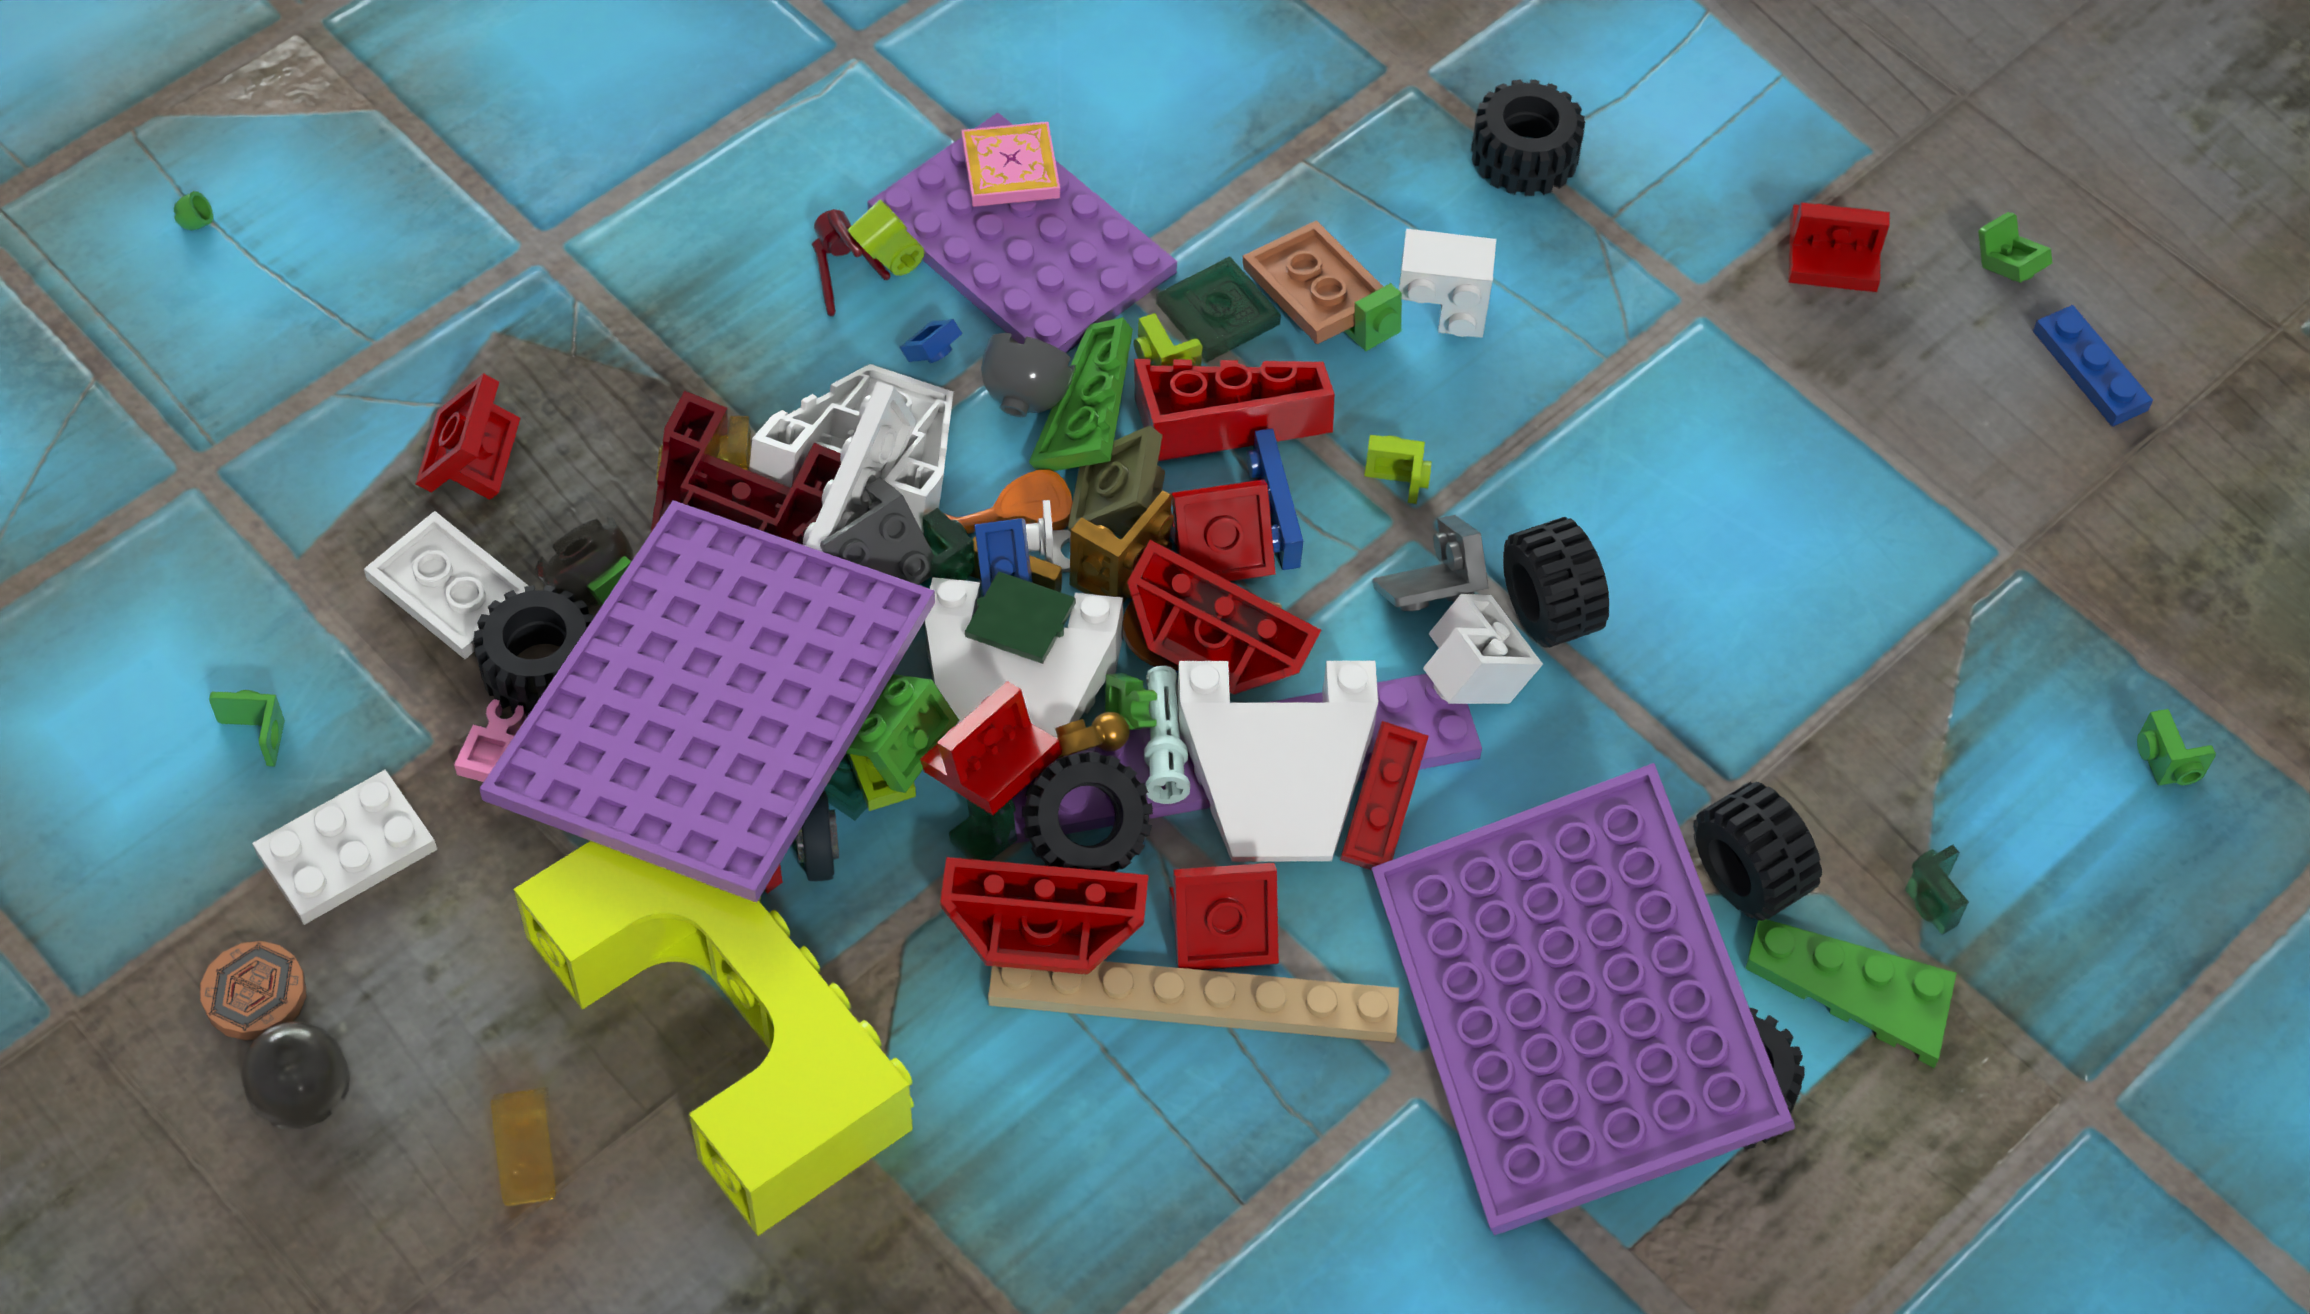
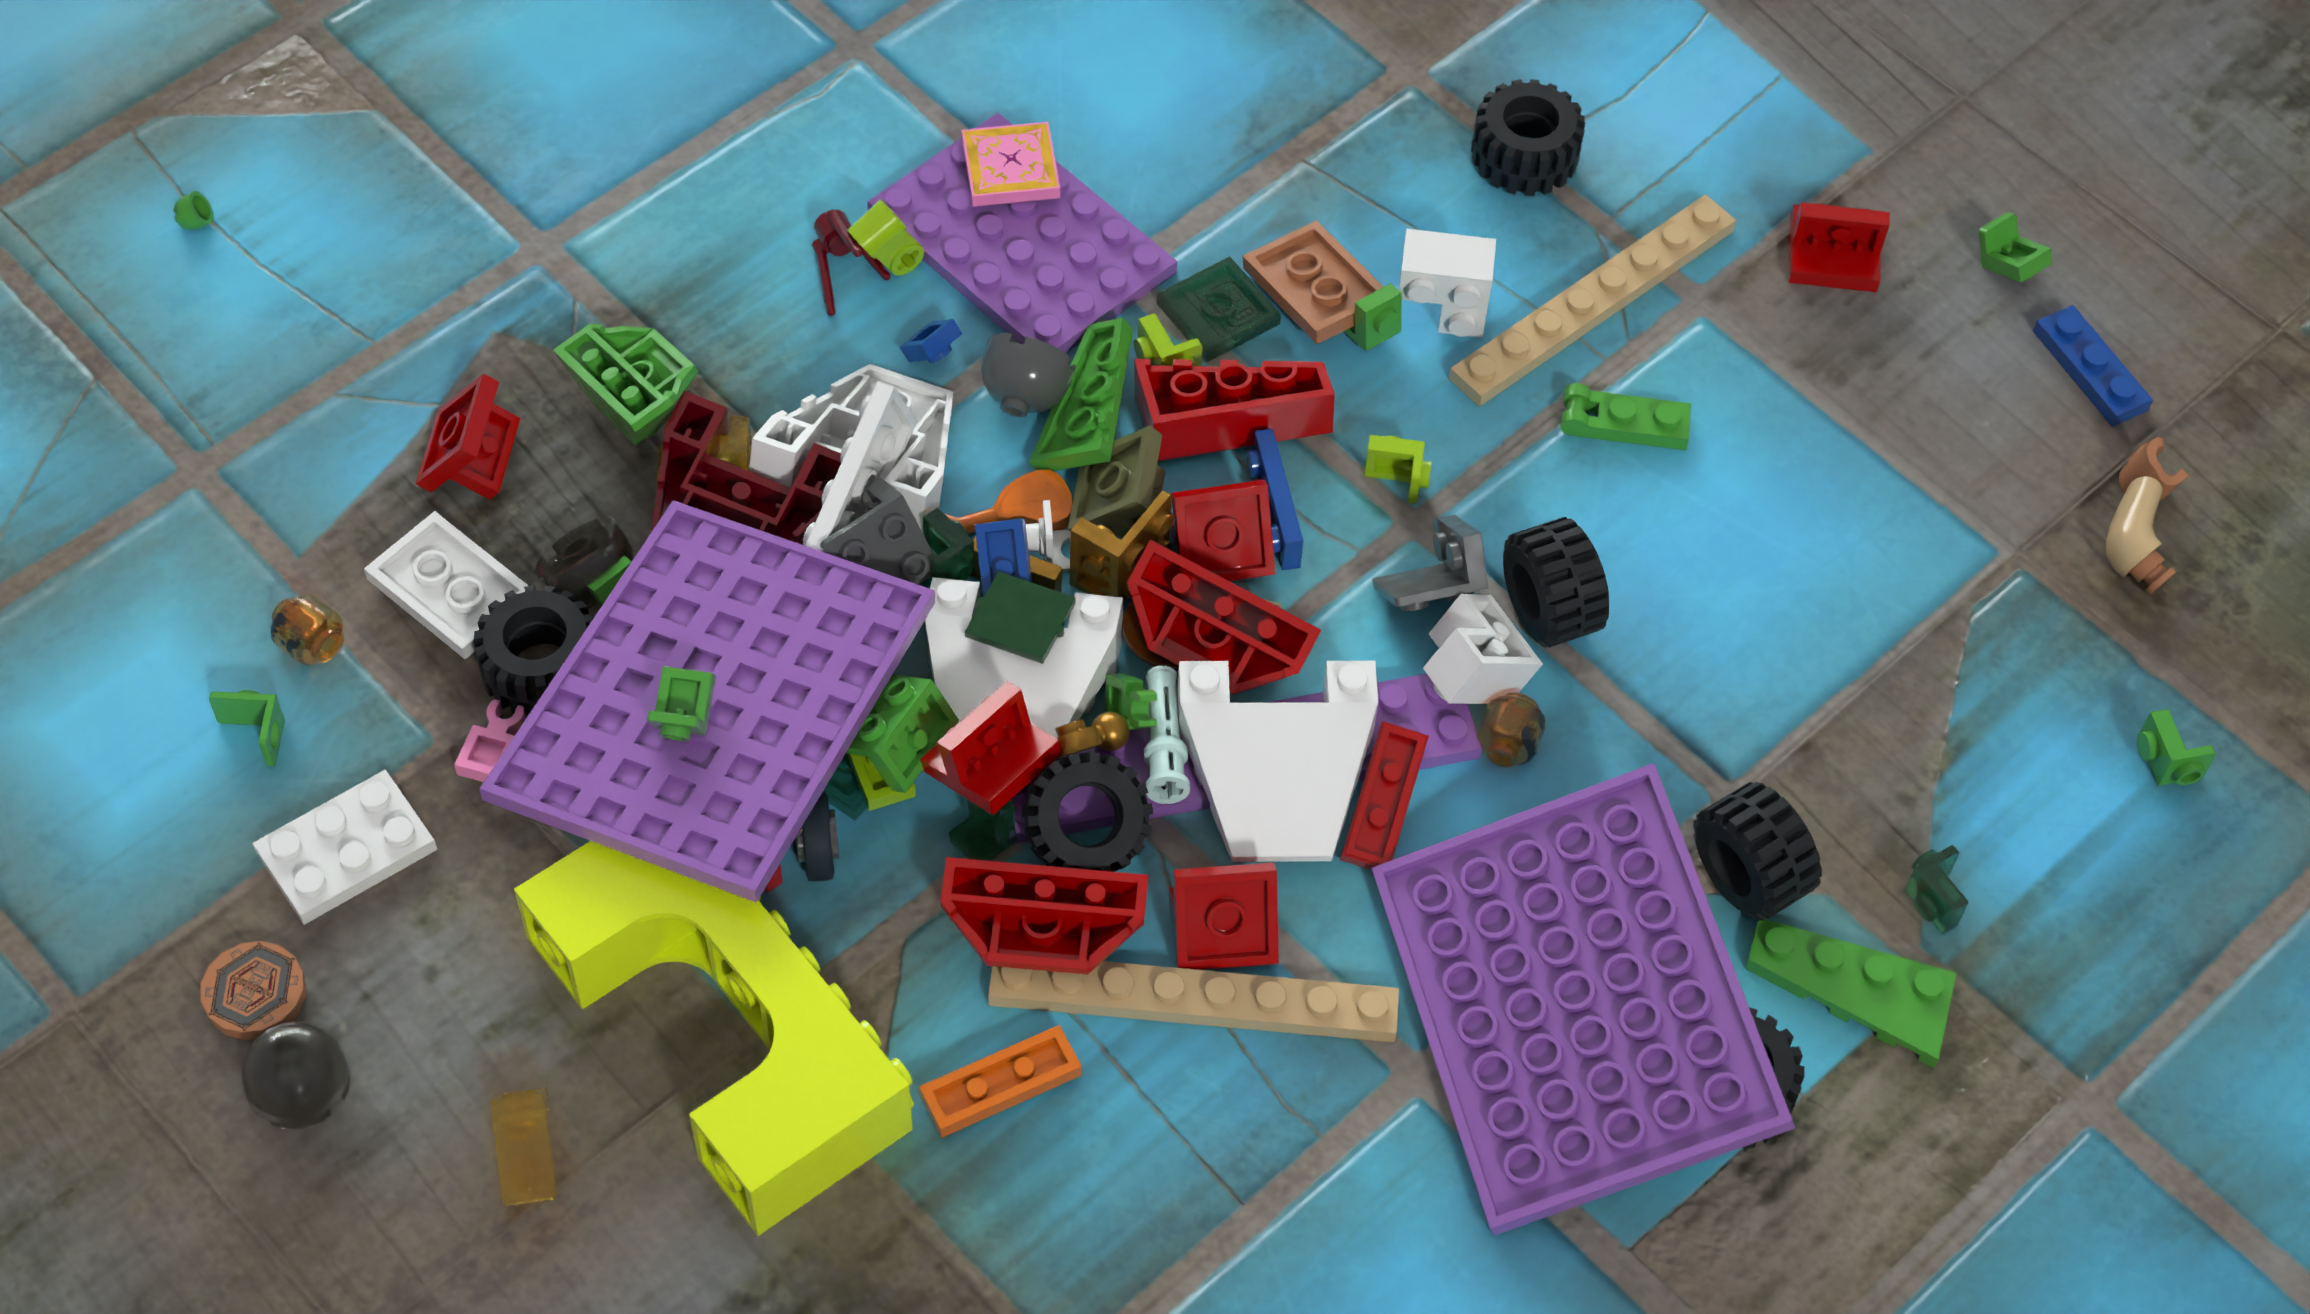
(307, 629): none -> clear orange head
(628, 375): none -> bright green wedge
(682, 703): none -> bright green bracket
(1000, 1081): none -> orange plate
(1511, 729): none -> clear orange head
(1591, 300): none -> tan plate
(1625, 418): none -> bright green plate
(2131, 535): none -> piece

